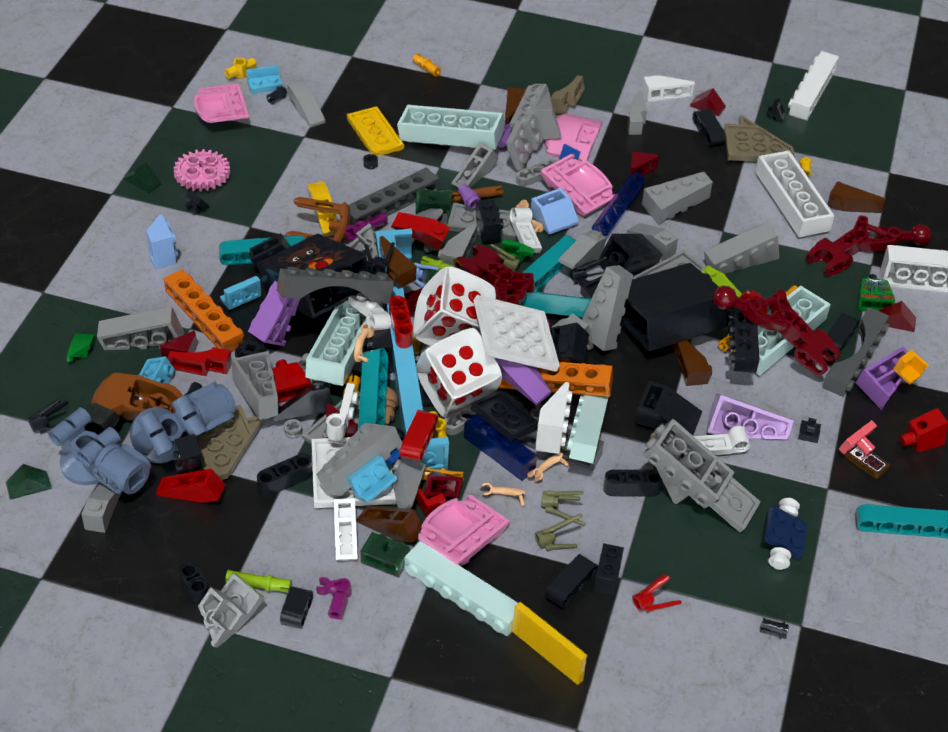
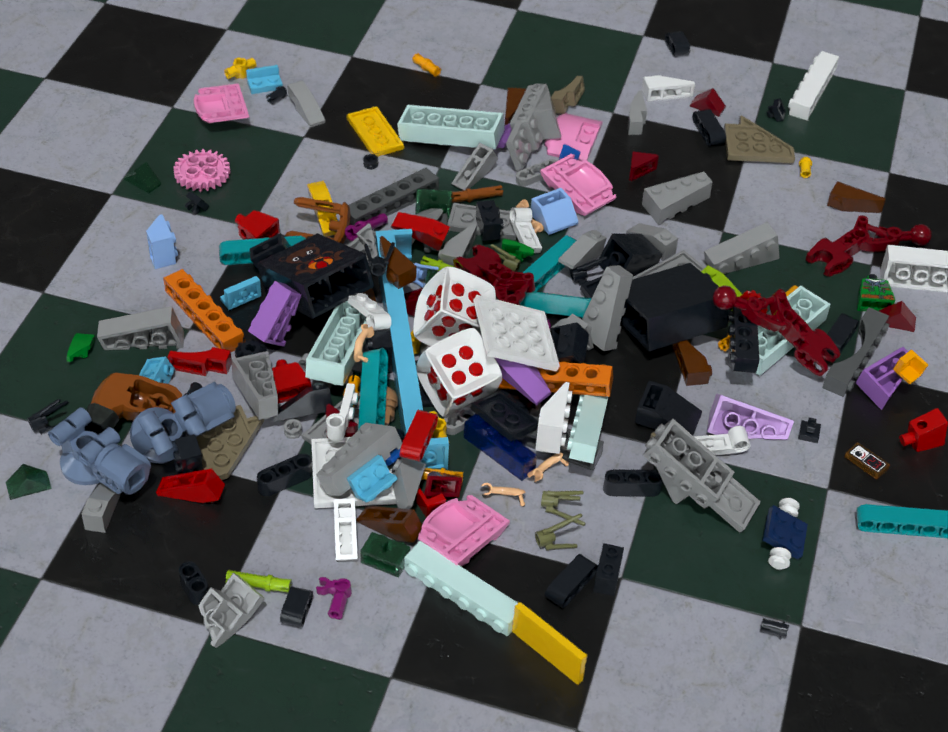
(184, 343): dark red slope -> none
(257, 225): none -> red torso
(299, 283): dark grey arch -> none
(401, 321): red beam -> none
(469, 196): medium lavender cone -> none
(617, 203): clear blue beam -> none
(644, 599): red plant -> none
(677, 43): none -> black beam
(794, 193): white brick -> none
(860, 439): coral tile -> none

